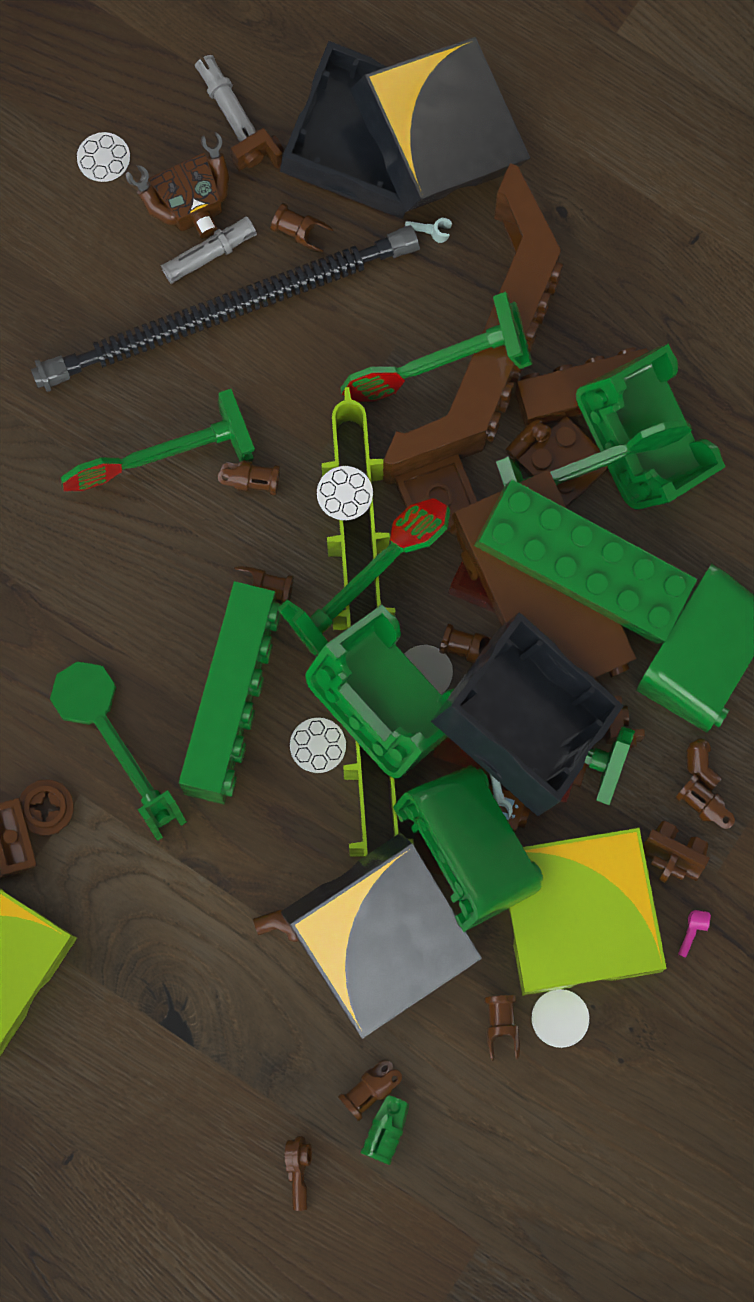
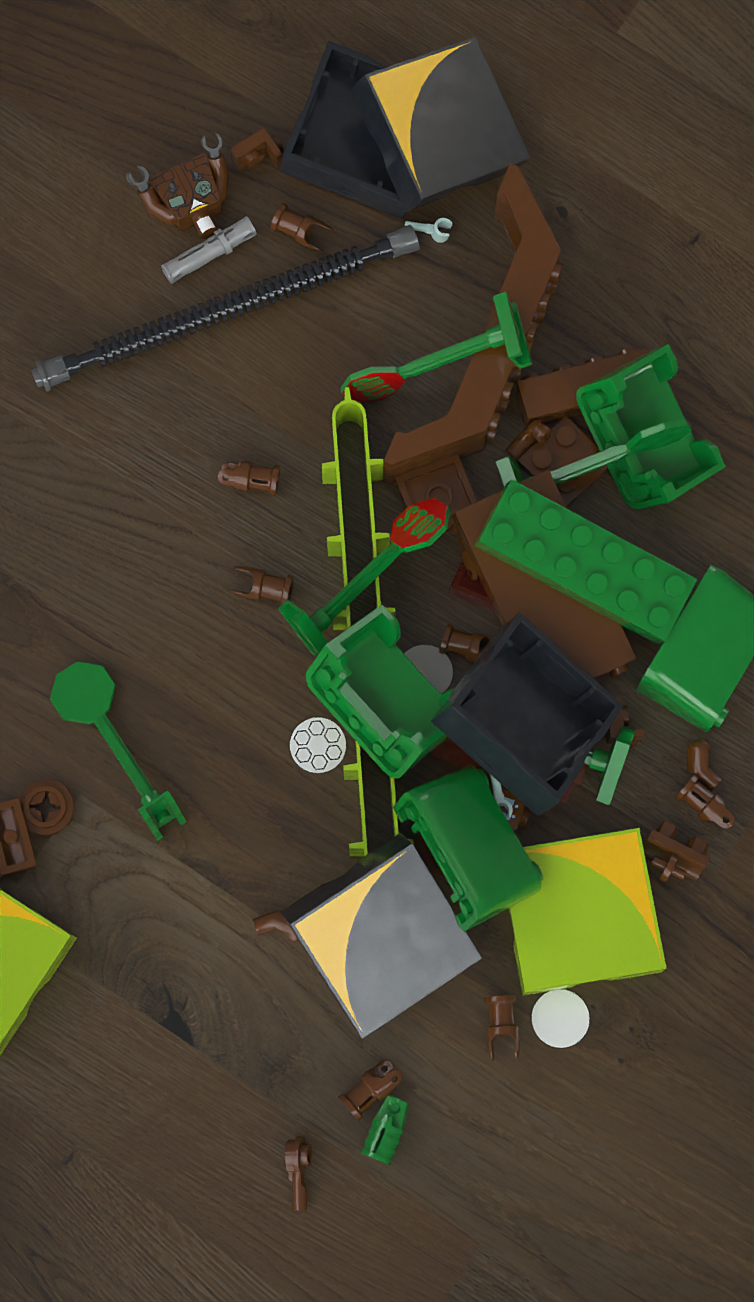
(103, 157): white sticker -> none
(220, 90): light grey pin -> none
(229, 693): green brick -> none
(230, 428): green piece -> none
(344, 493): white sticker -> none
(696, 921): dark pink hand -> none

